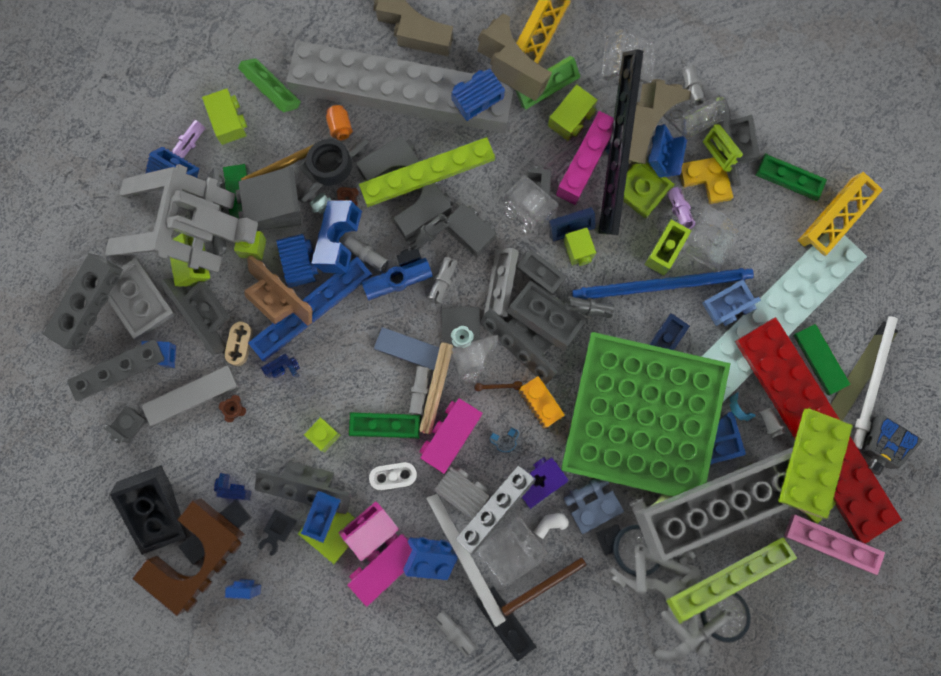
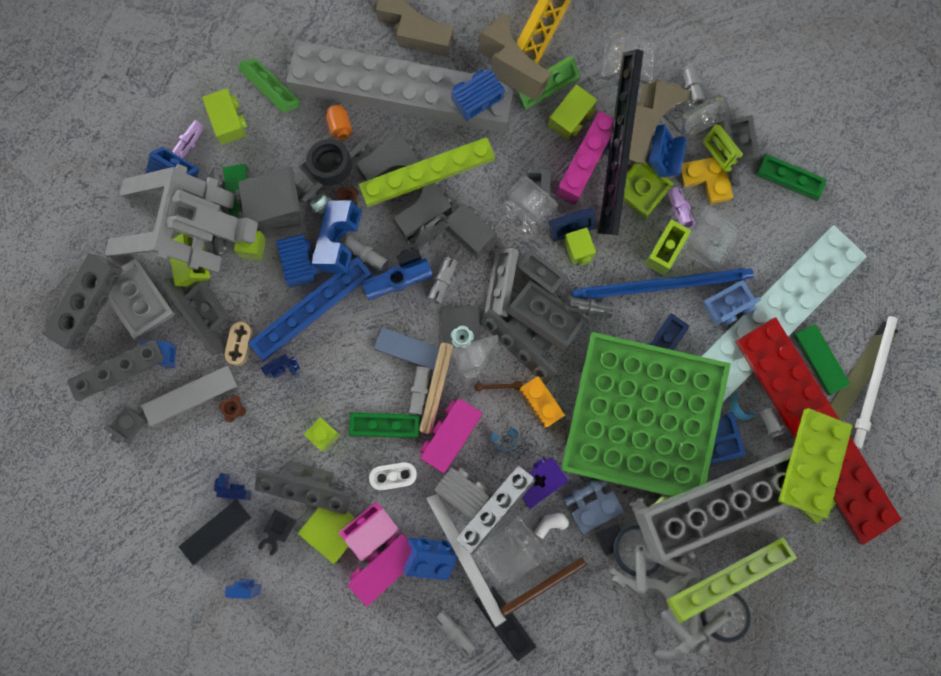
(149, 509): black slope -> none
(219, 540): reddish brown arch -> none
(273, 297): medium nougat bracket -> none
(285, 162): pearl gold bar -> none
(320, 516): blue plate -> none
(833, 210): yellow fence -> none
(834, 544): bright pink plate -> none
(888, 444): torso -> none

